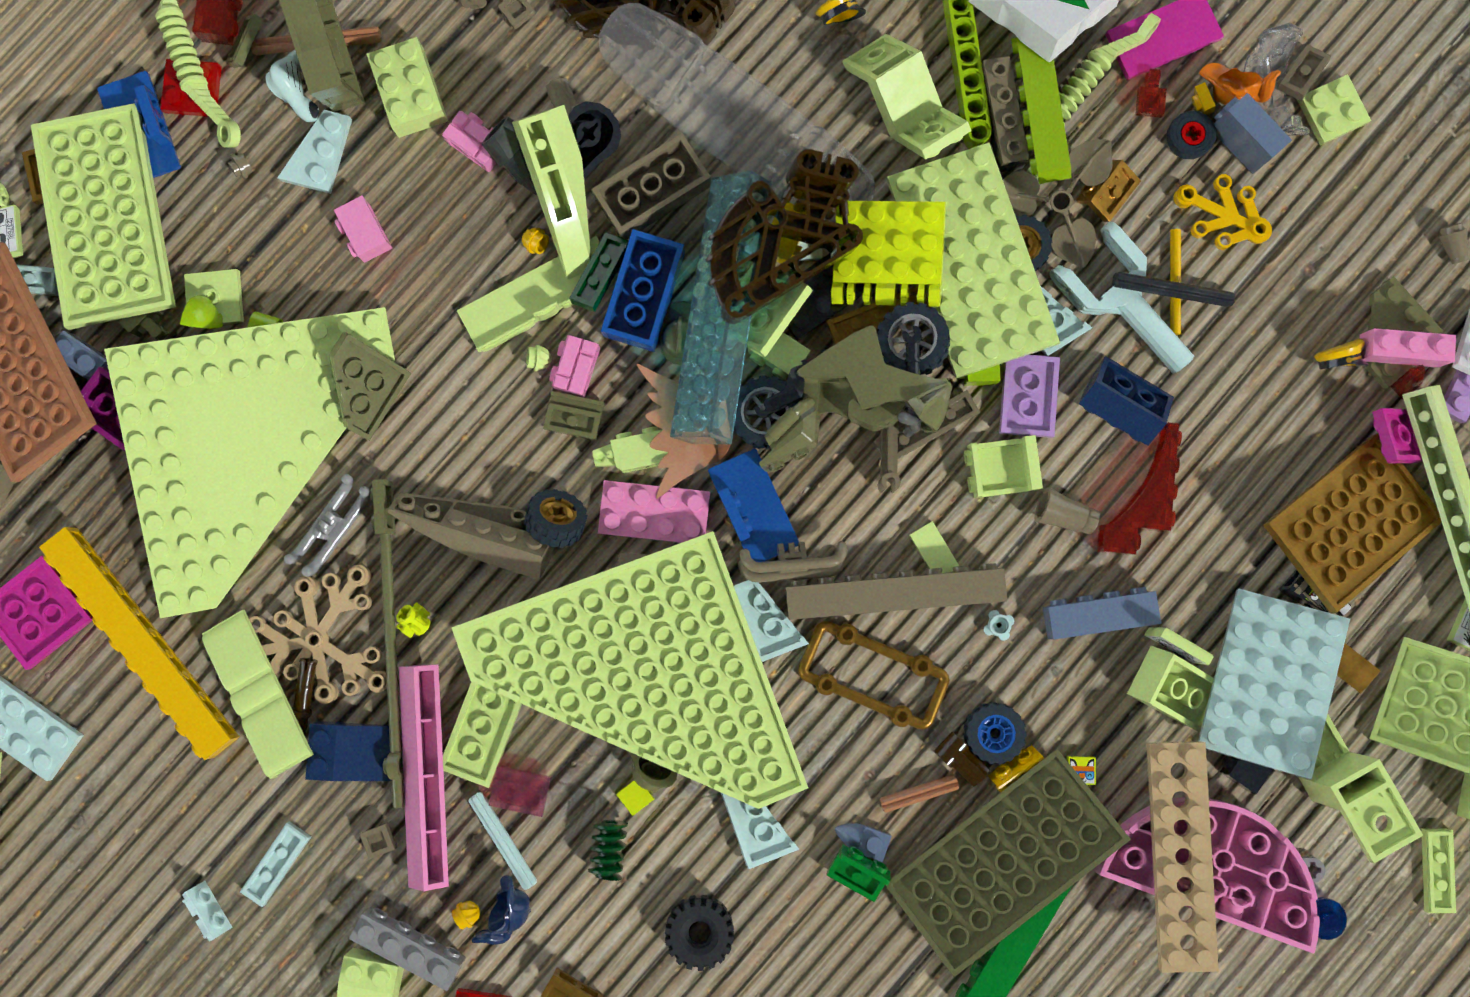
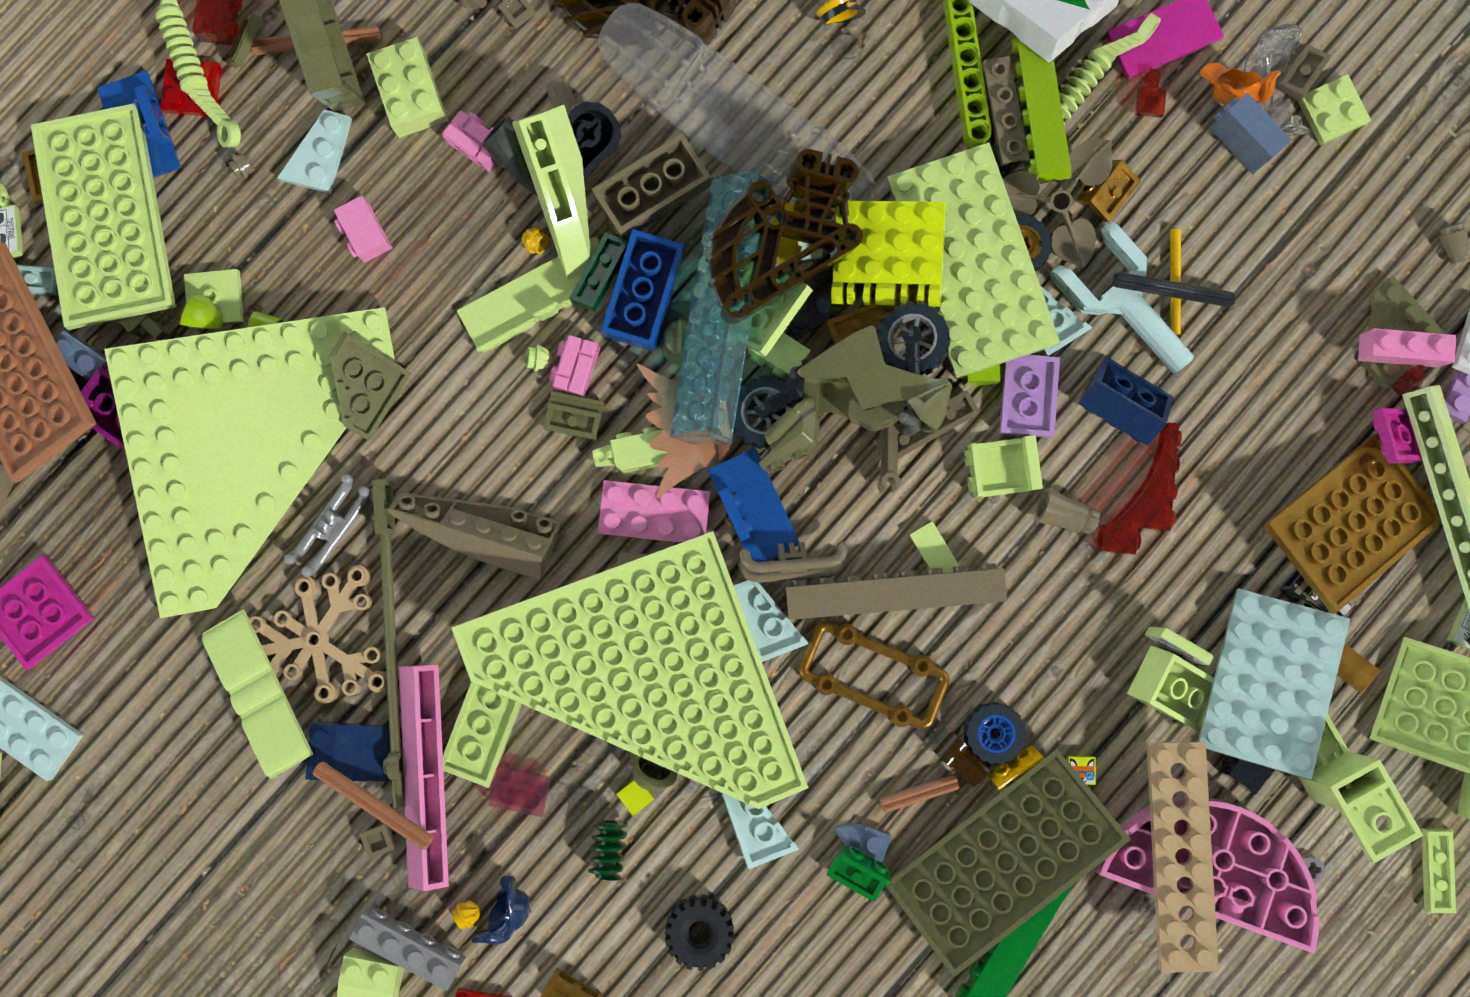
(139, 643): yellow brick -> none
(202, 902): light aqua hinge -> none
(275, 864): light aqua tile -> none
(286, 84): light aqua head -> none
(304, 692): dark brown pin -> none
(373, 805): none -> nougat axle
(413, 620): neon yellow gear -> none
(502, 840): light aqua axle -> none
(555, 518): black wheel -> none
(906, 96): yellowish green bracket -> none
(1006, 623): light aqua plate -> none
(1101, 615): sand blue brick -> none
(1198, 124): black bush -> none
(1202, 99): yellow plate -> none
(1226, 214): yellow plant -> none
(1331, 918): clear blue plate -> none
(1342, 355): piece -> none

